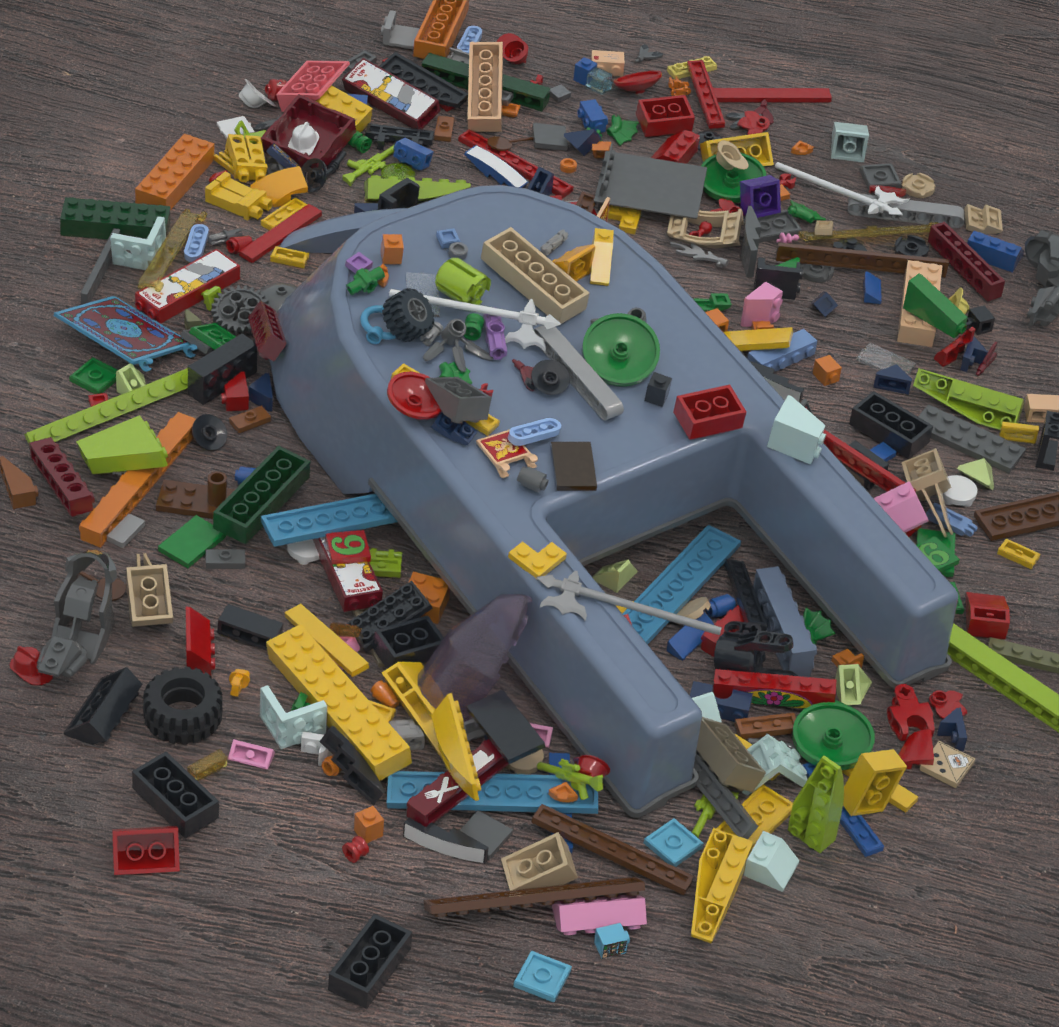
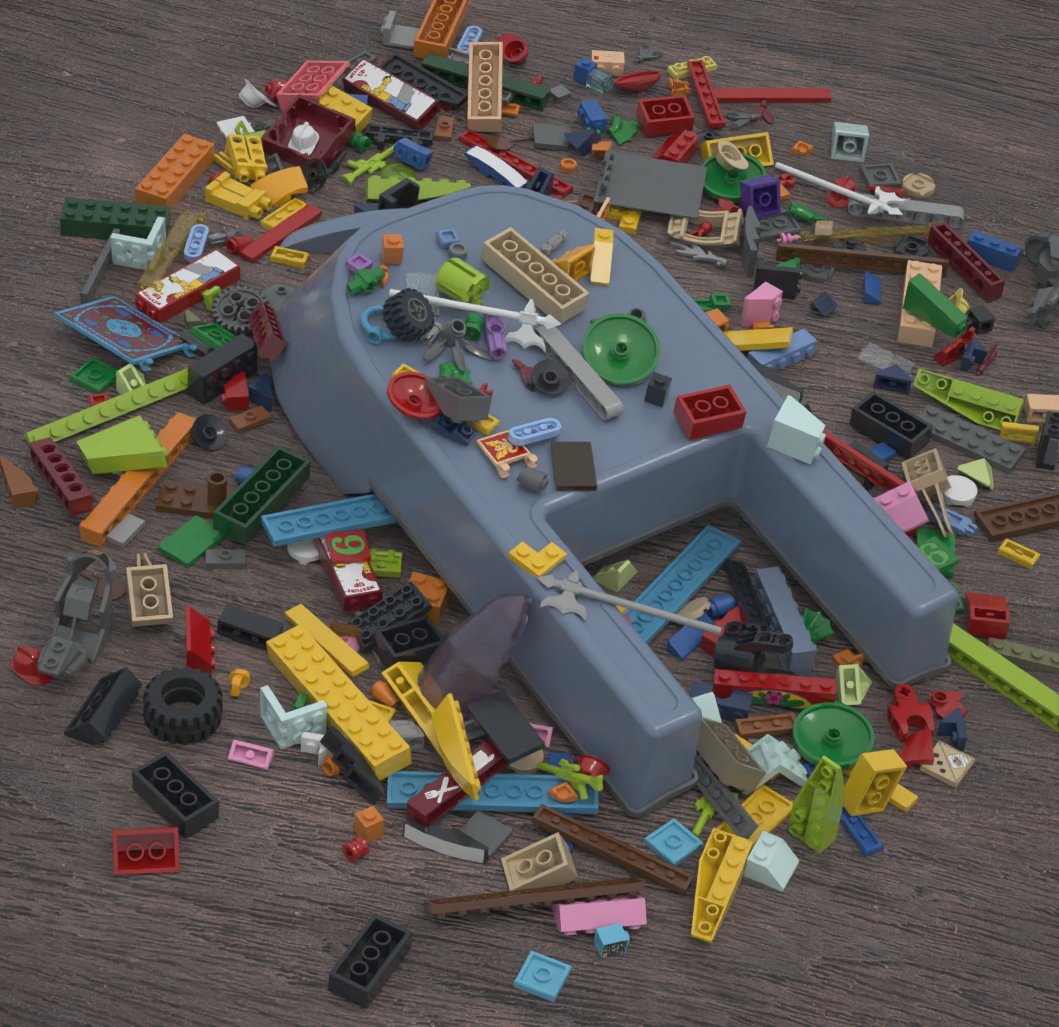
(208, 765): clear yellow piece -> none
(281, 157): tile -> none
(752, 122): red plate -> none
(827, 370): orange brick -> none
(838, 200): none -> red piece
(983, 220): tan slope -> none

